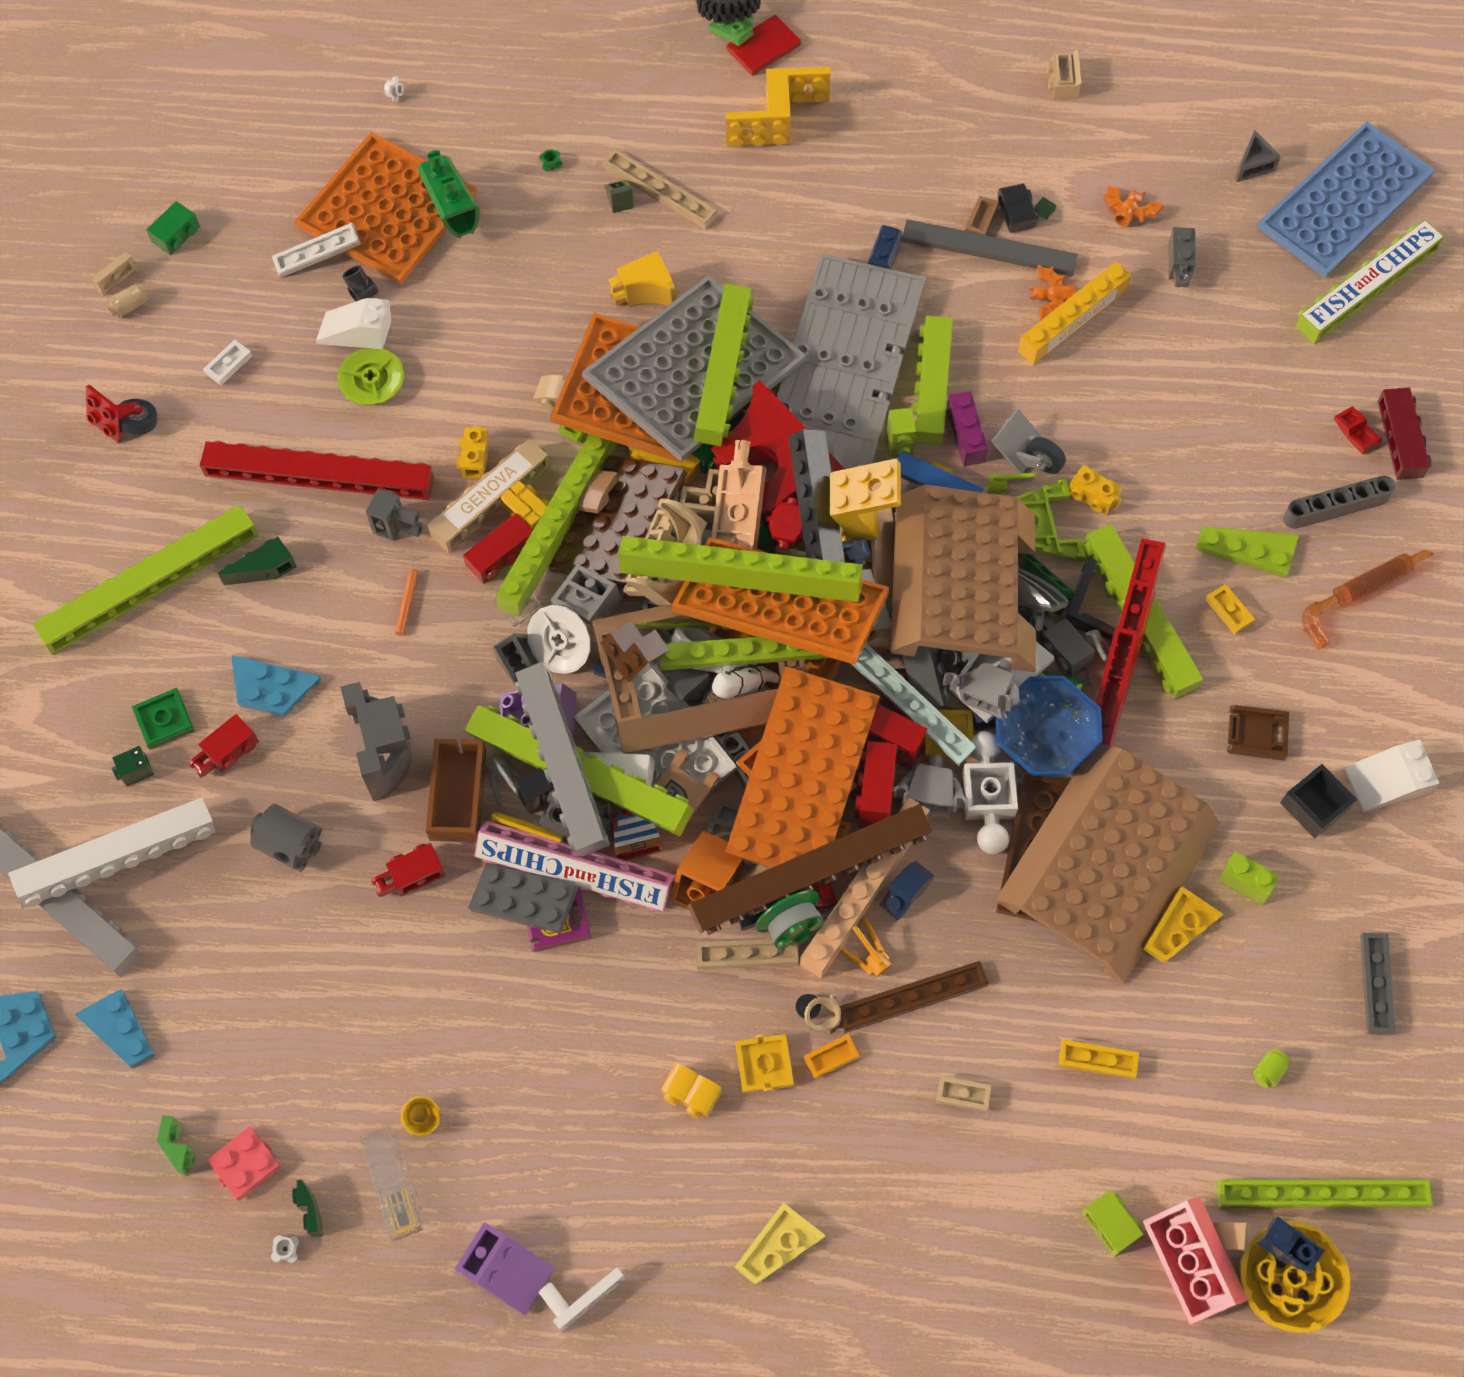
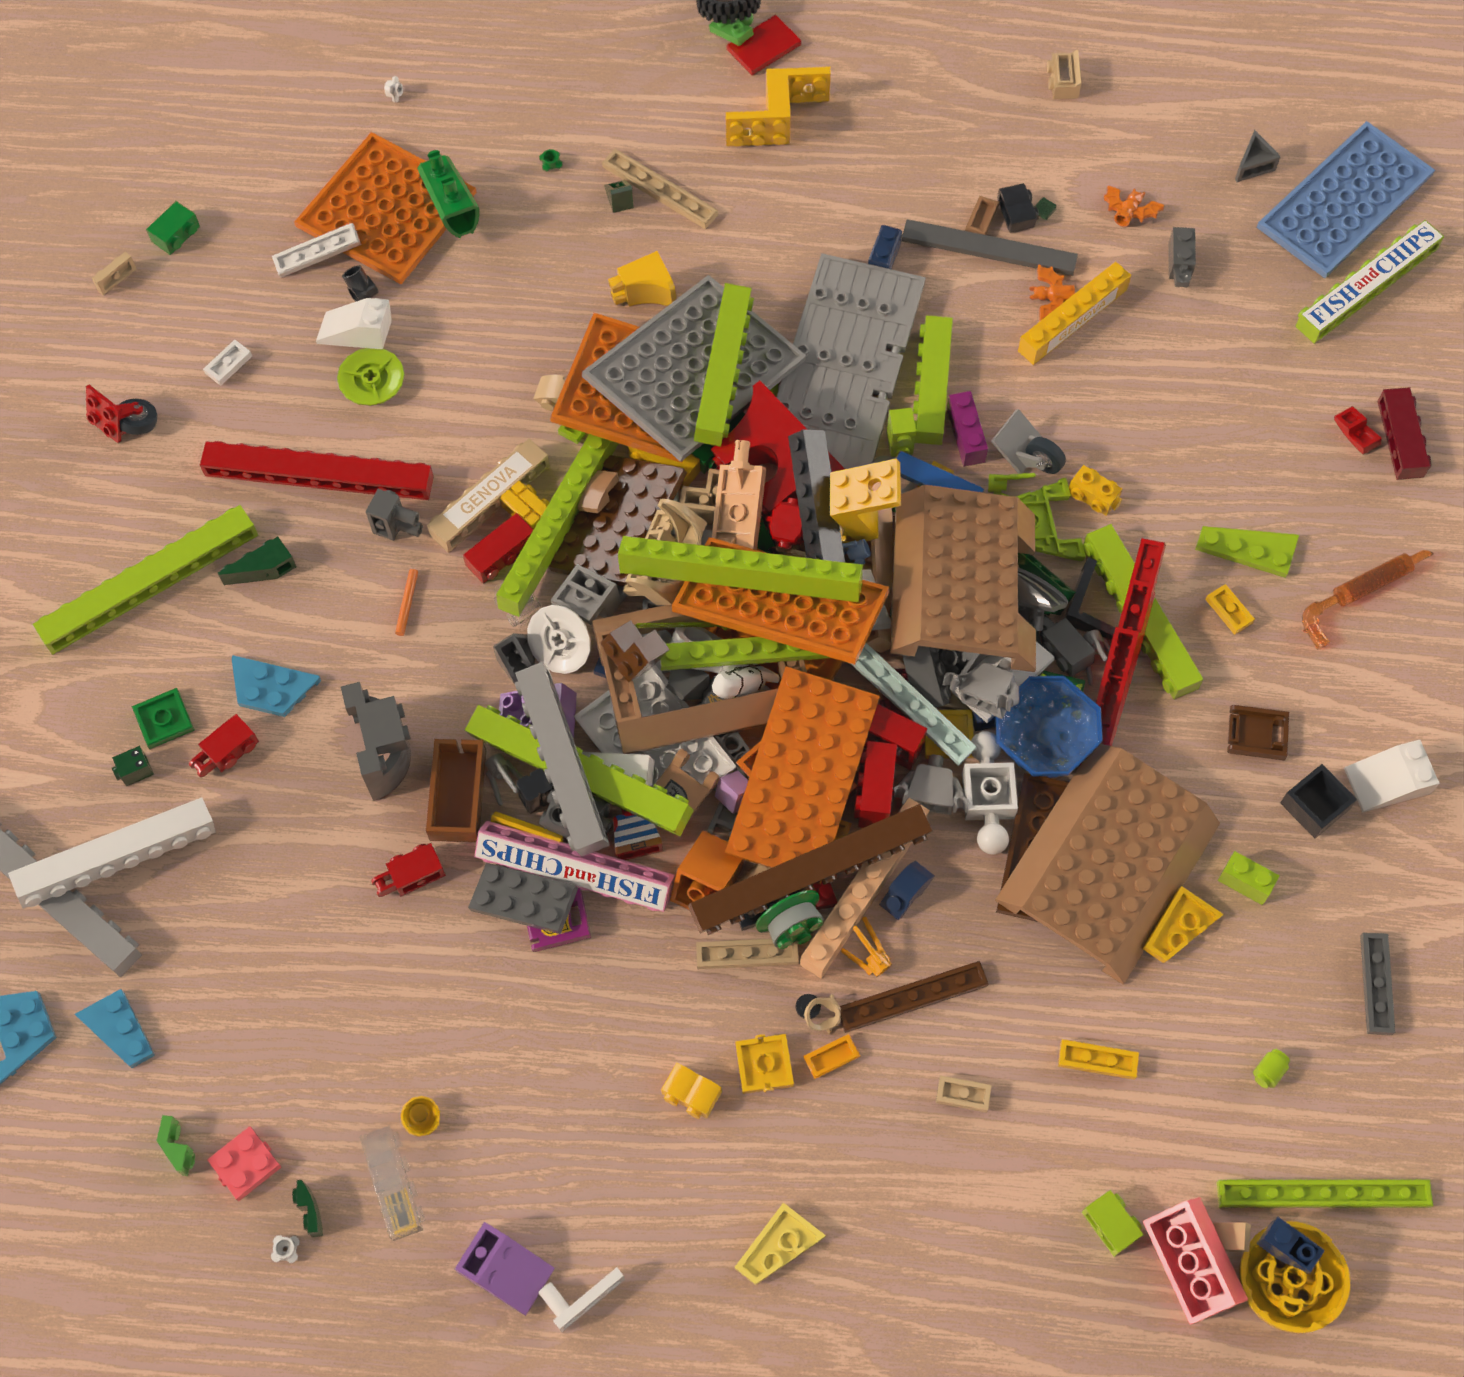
(128, 300): tan head -> none
(285, 836): dark grey cylinder -> none
(474, 452): yellow brick -> none
(731, 790): none -> lavender brick
(1346, 494): dark grey beam -> none

